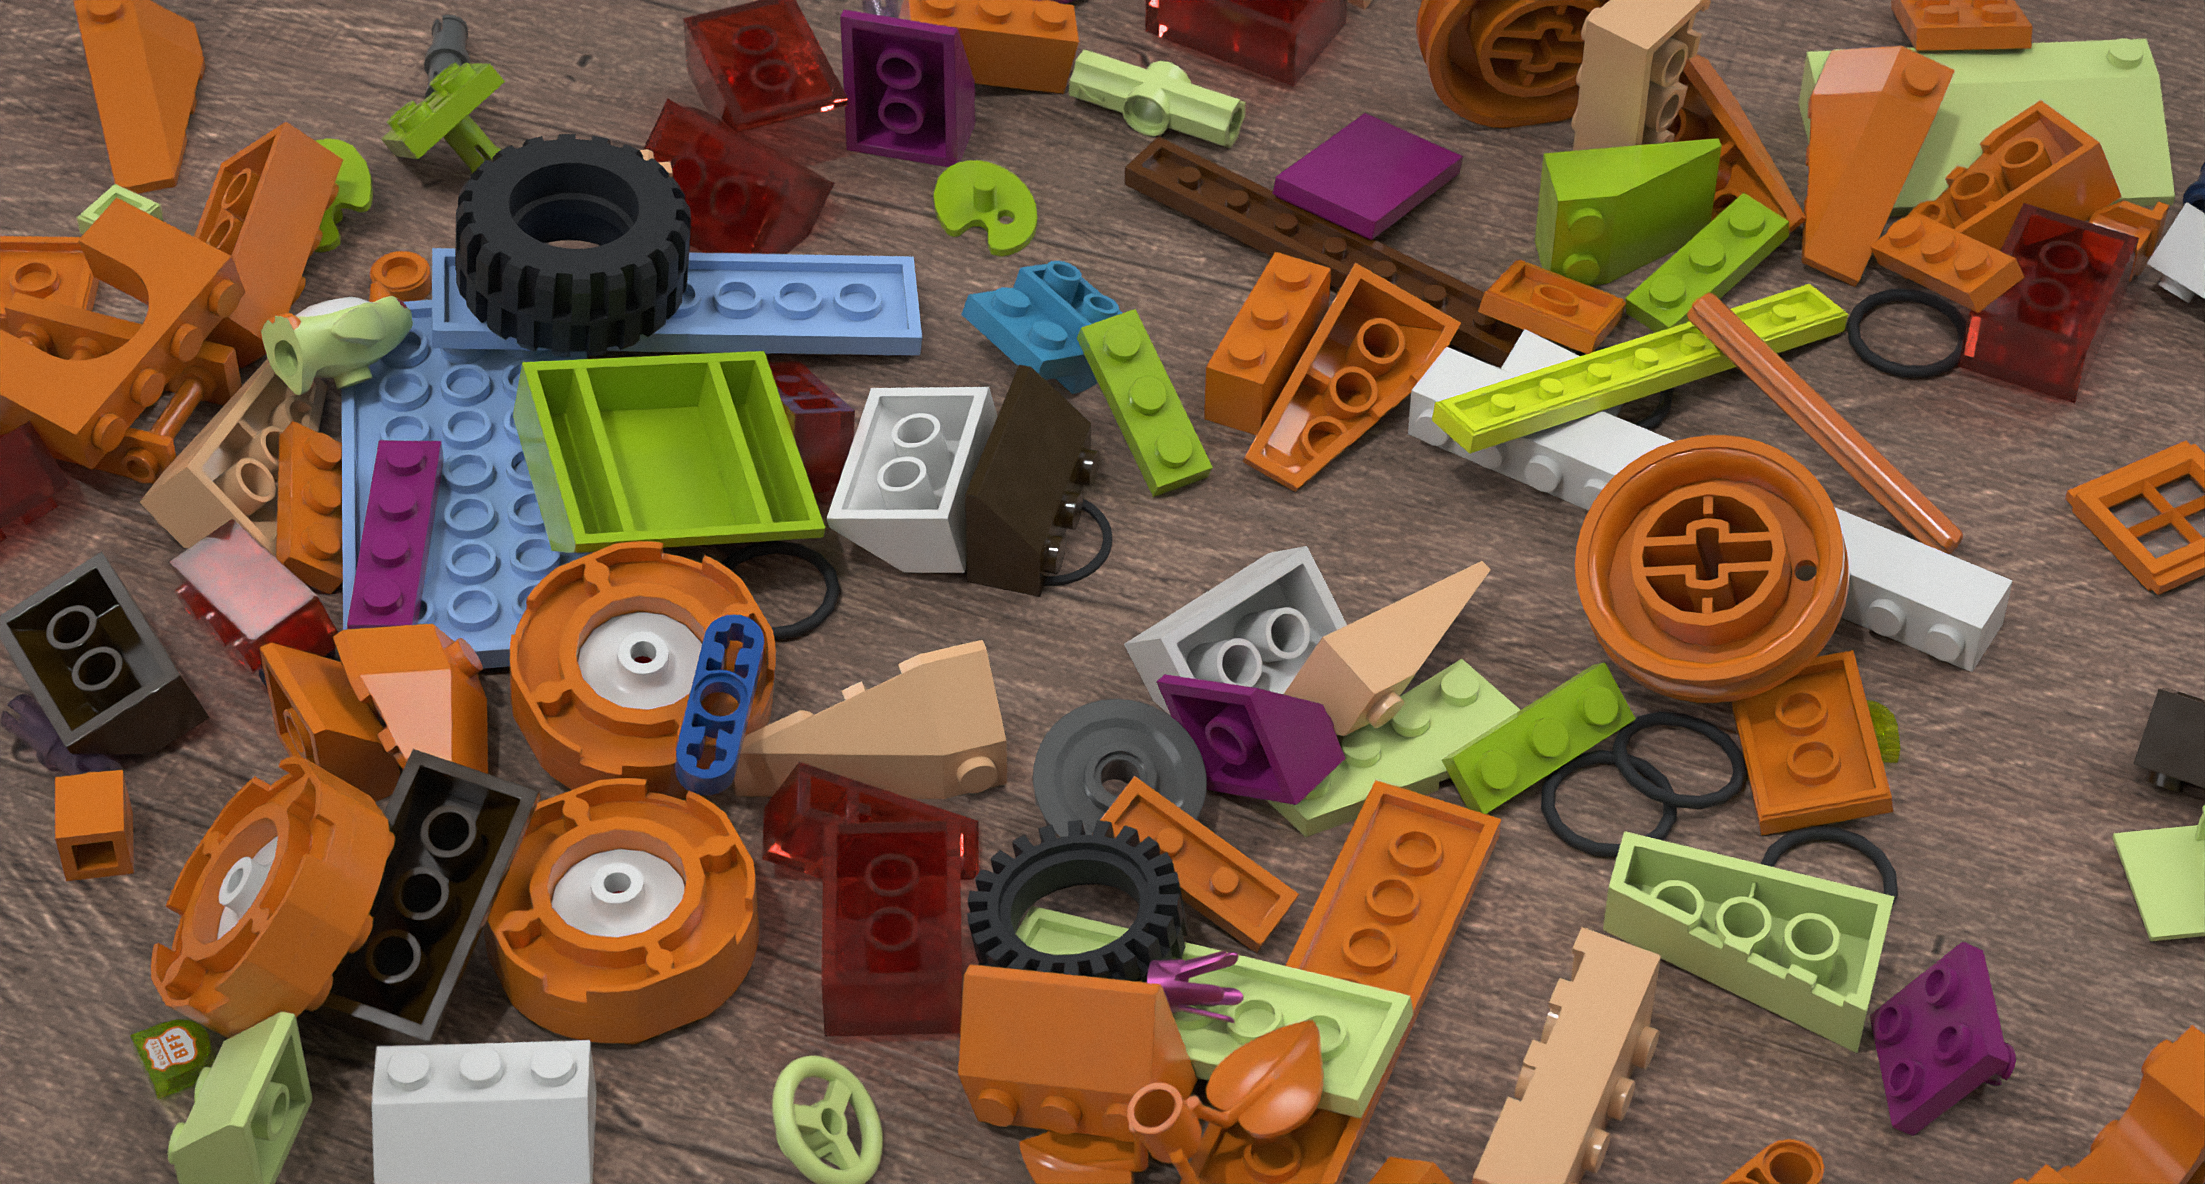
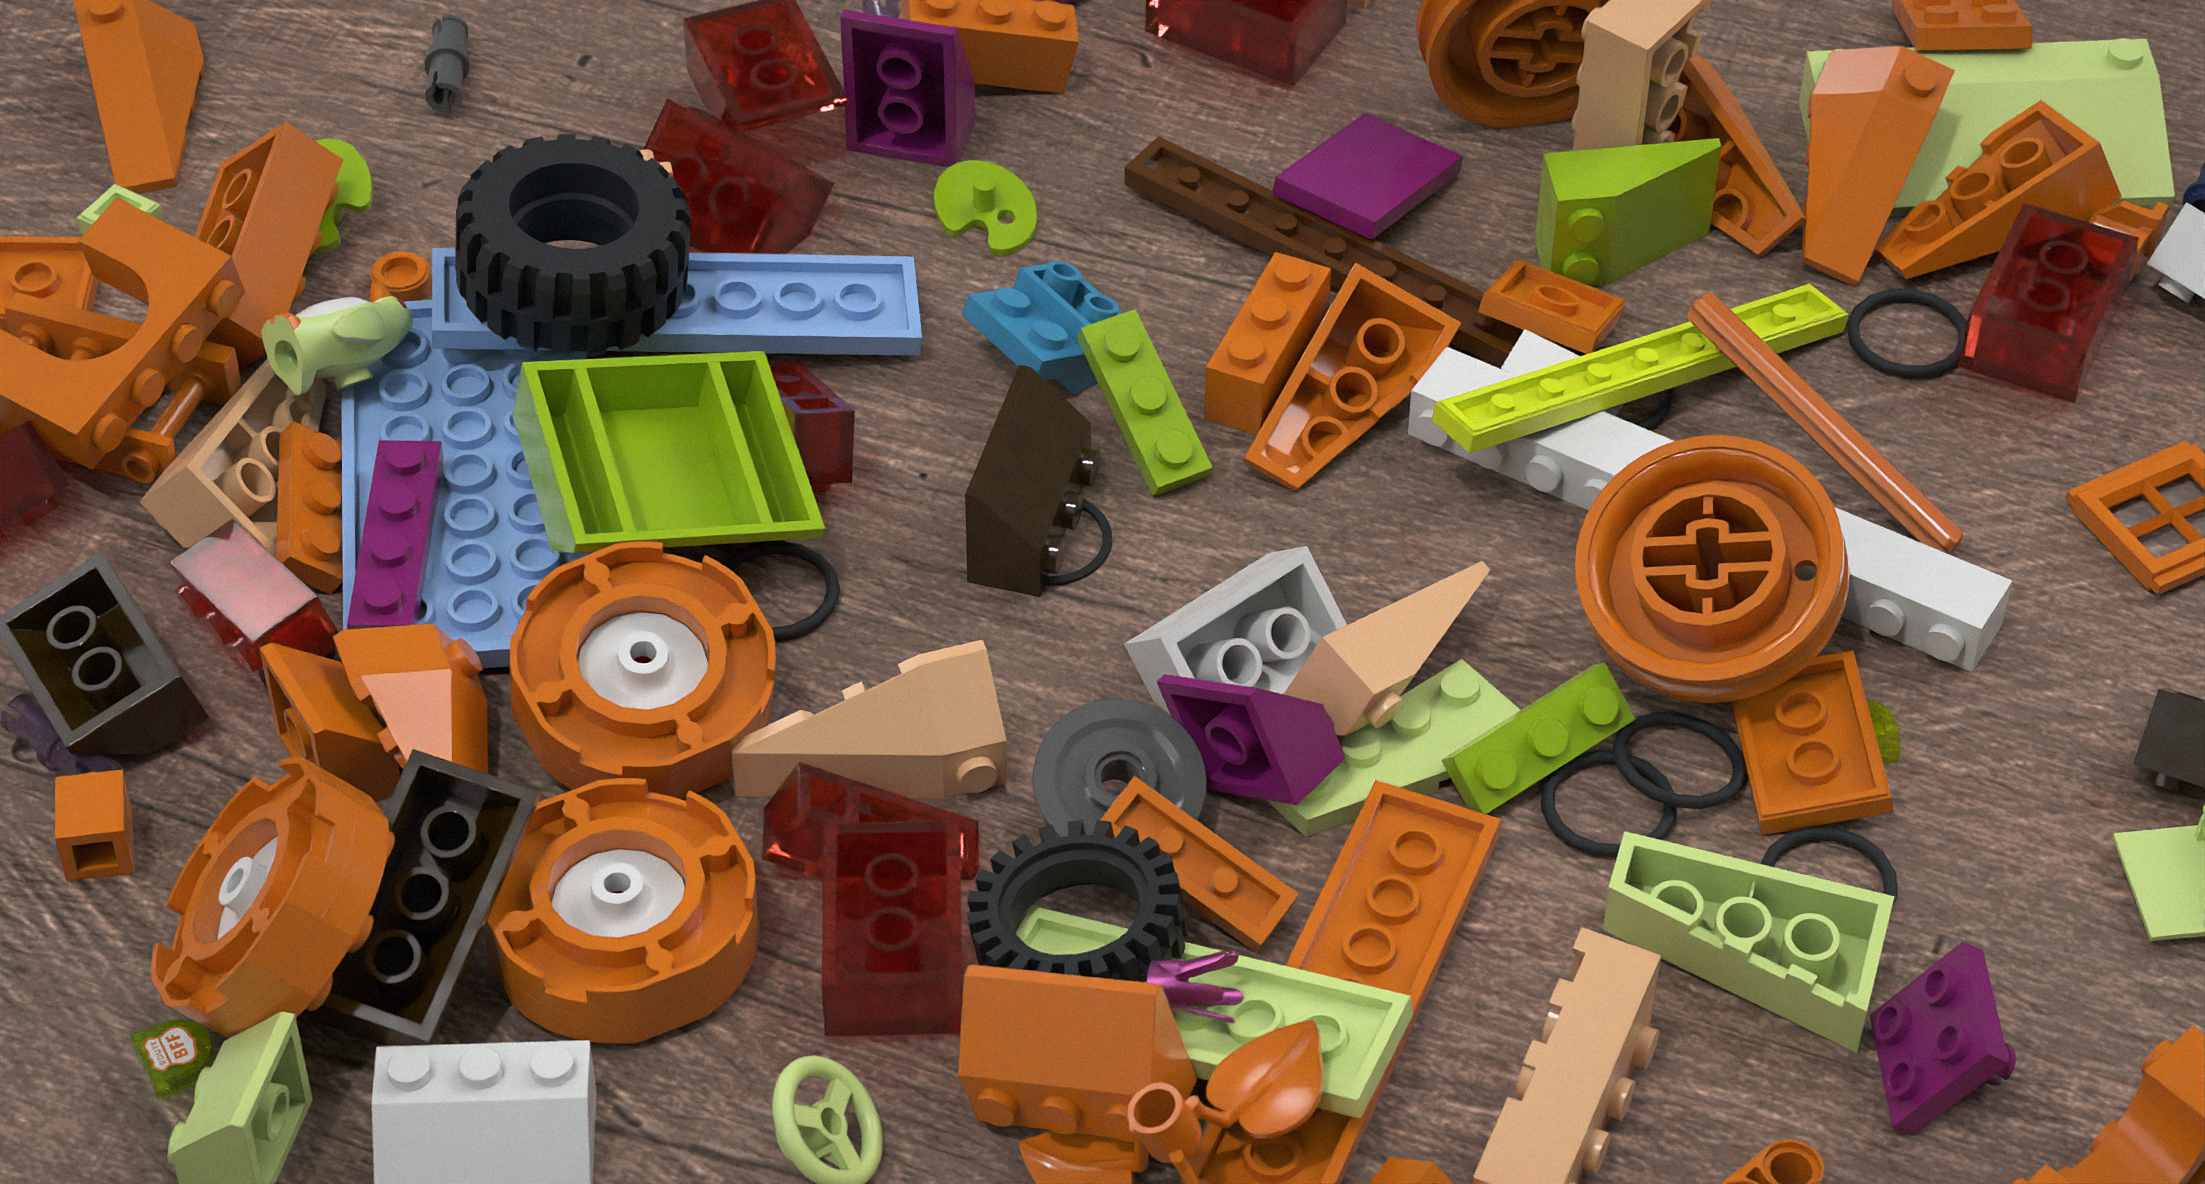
(446, 116): lime plate -> none
(727, 729): blue beam -> none
(911, 475): white slope -> none
(1157, 98): yellowish green piece -> none
(1708, 263): lime plate -> none
(1946, 261): orange plate -> none

